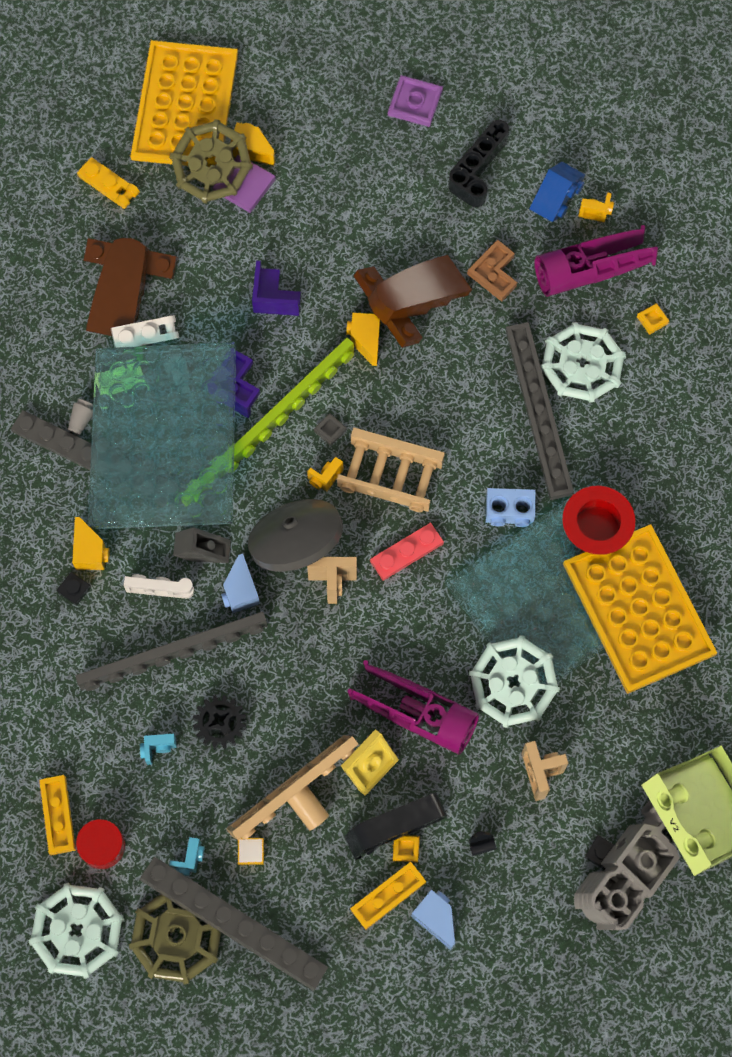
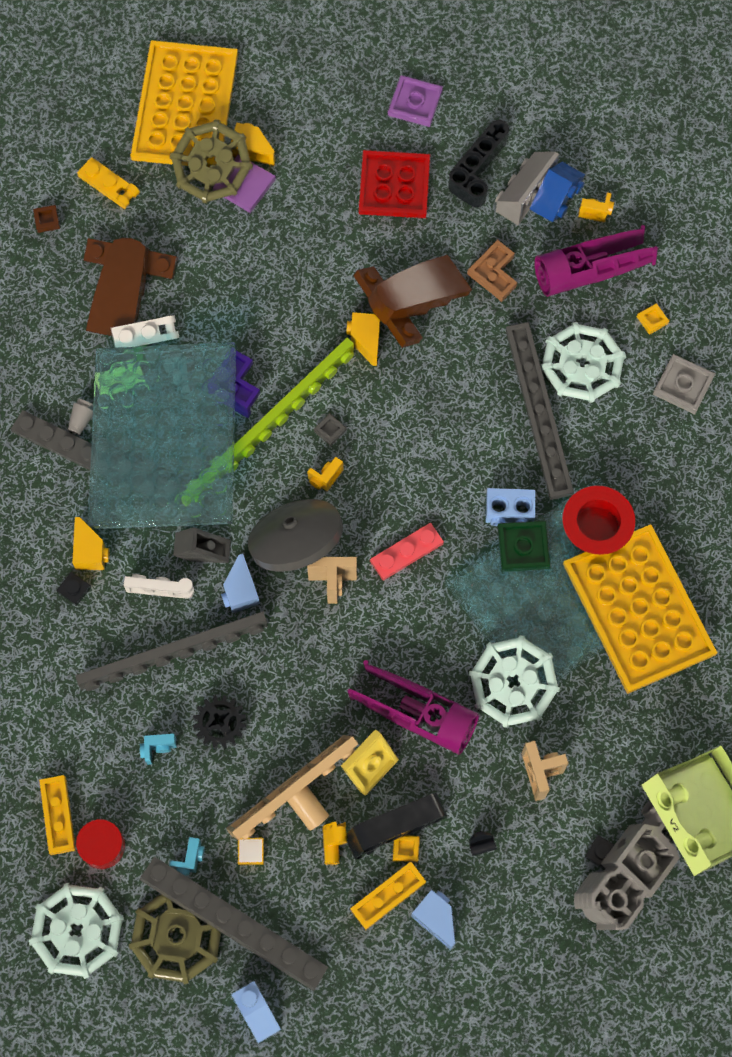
(46, 218): none -> reddish brown plate
(256, 1012): none -> light blue slope
(268, 297): dark purple panel -> none
(333, 837): none -> yellow piece
(394, 184): none -> red plate
(407, 454): tan fence -> none
(523, 187): none -> light grey slope
(523, 546): none -> dark green tile
(684, 384): none -> light grey tile

